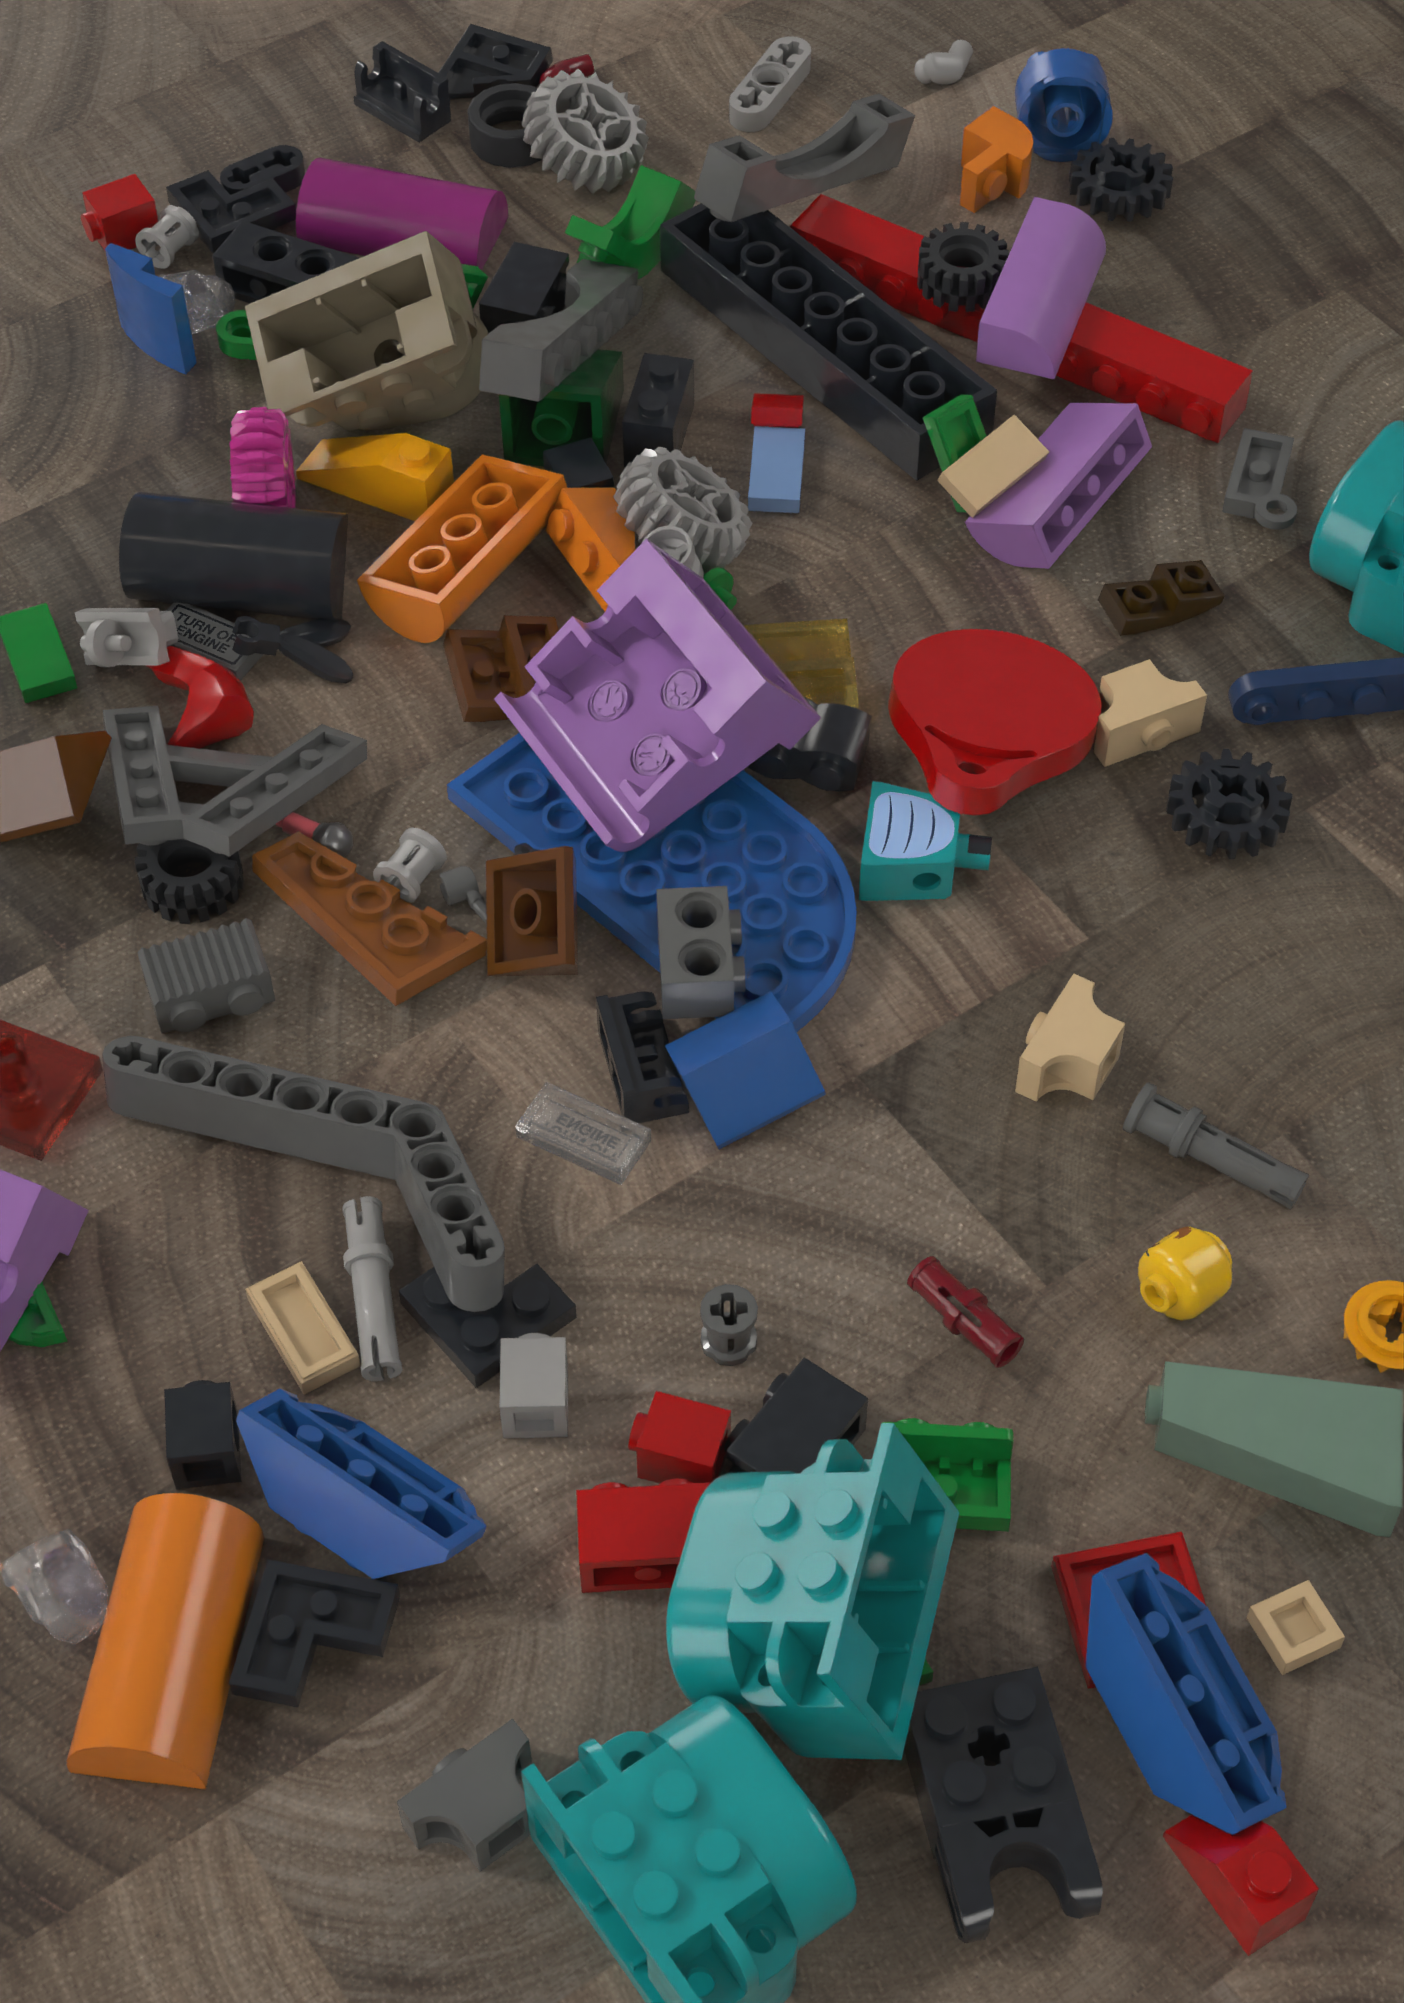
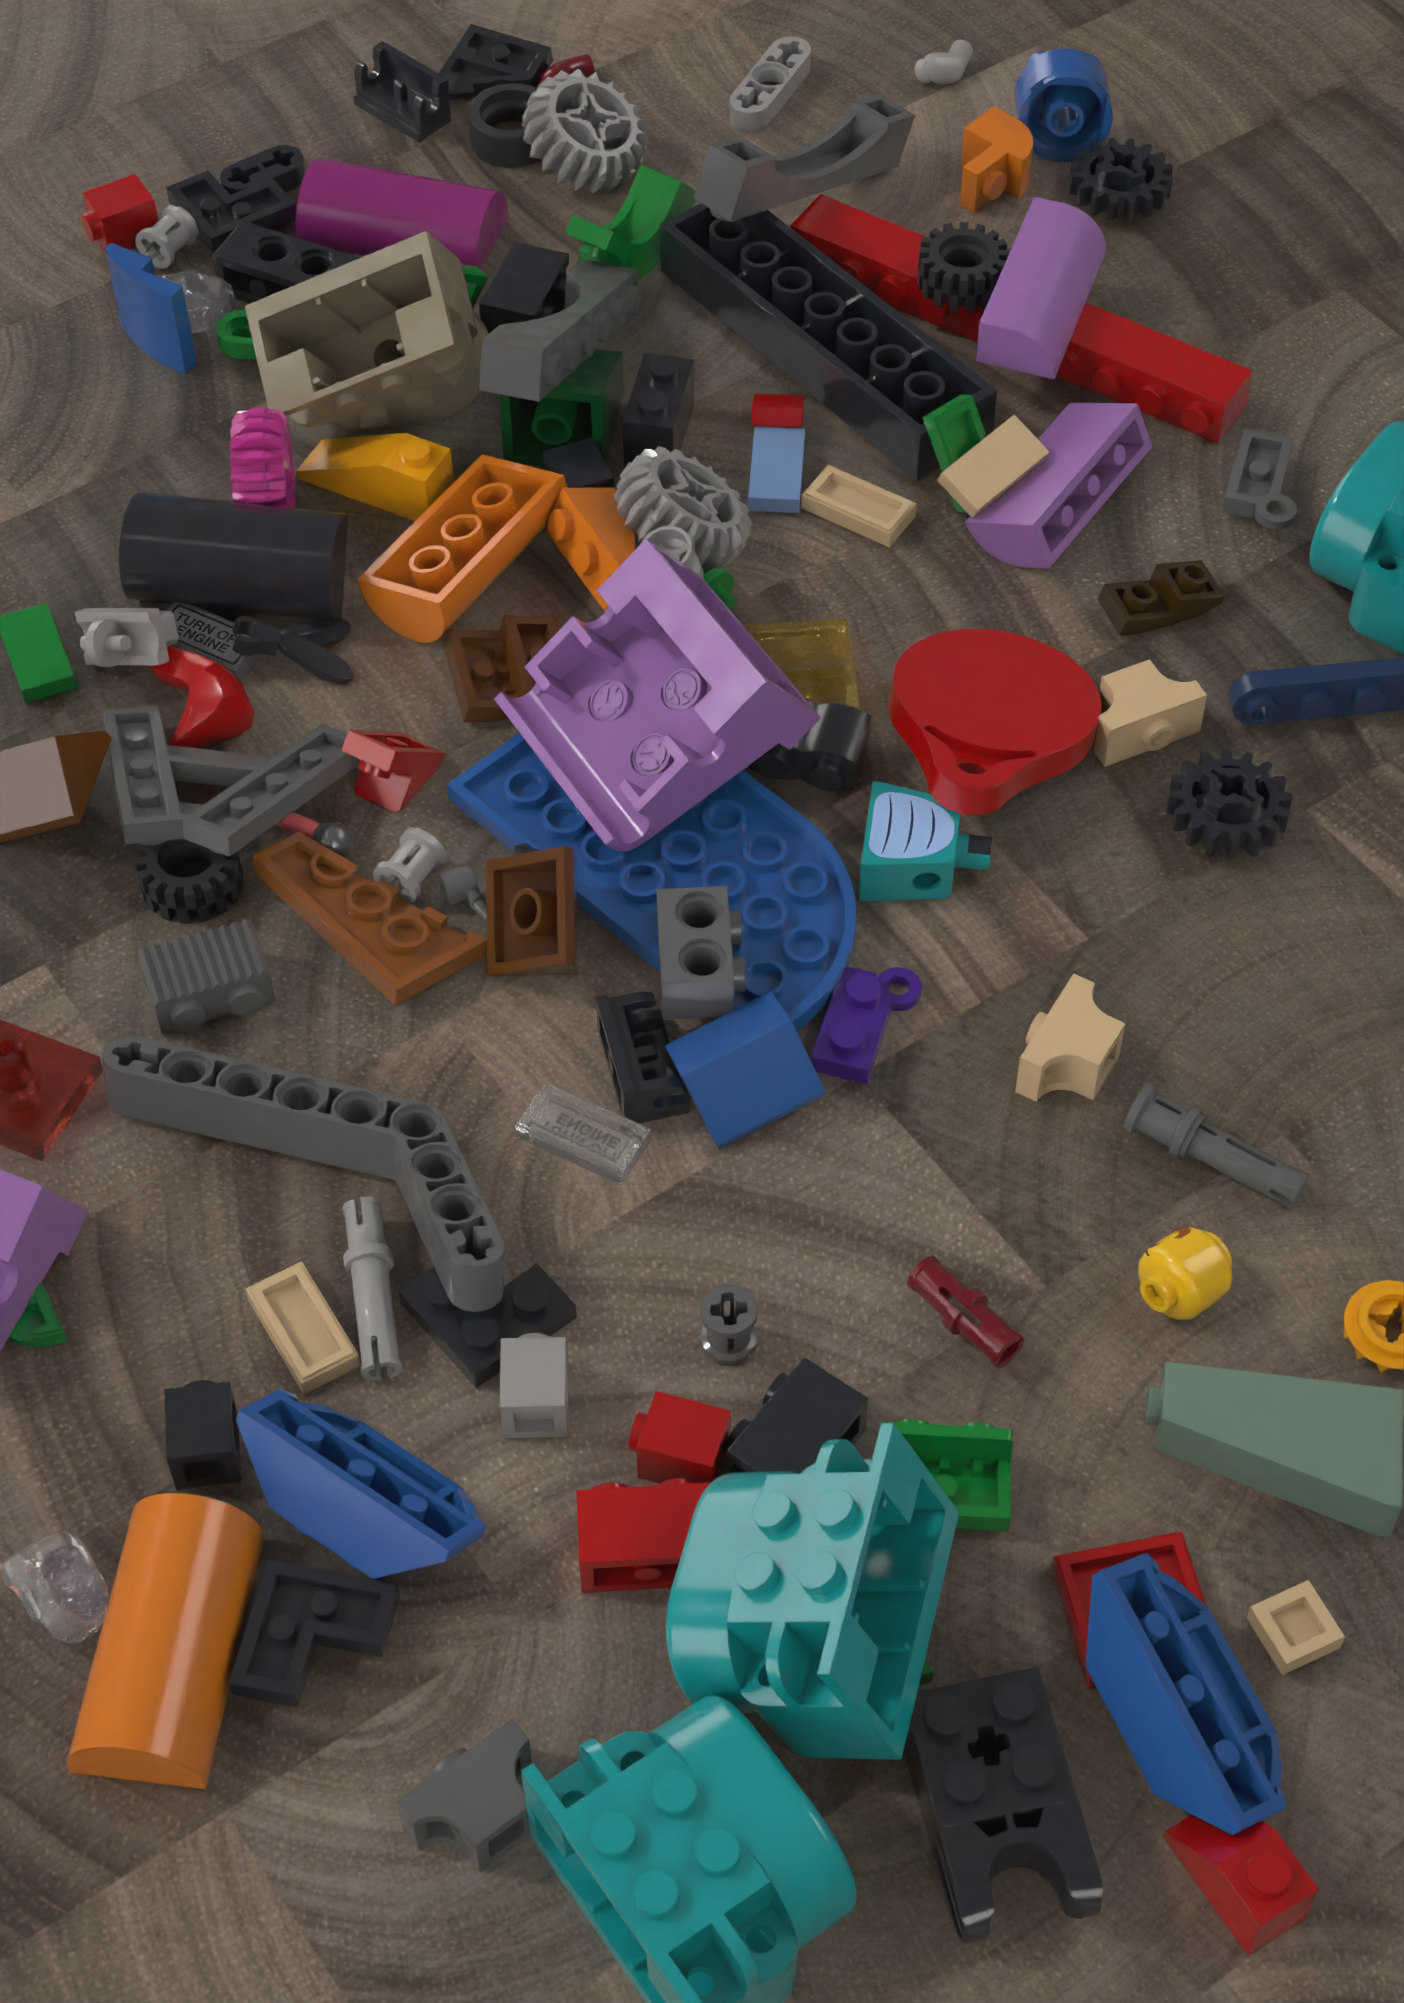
(391, 766): none -> red slope
(858, 505): none -> tan tile
(859, 1019): none -> dark purple hinge

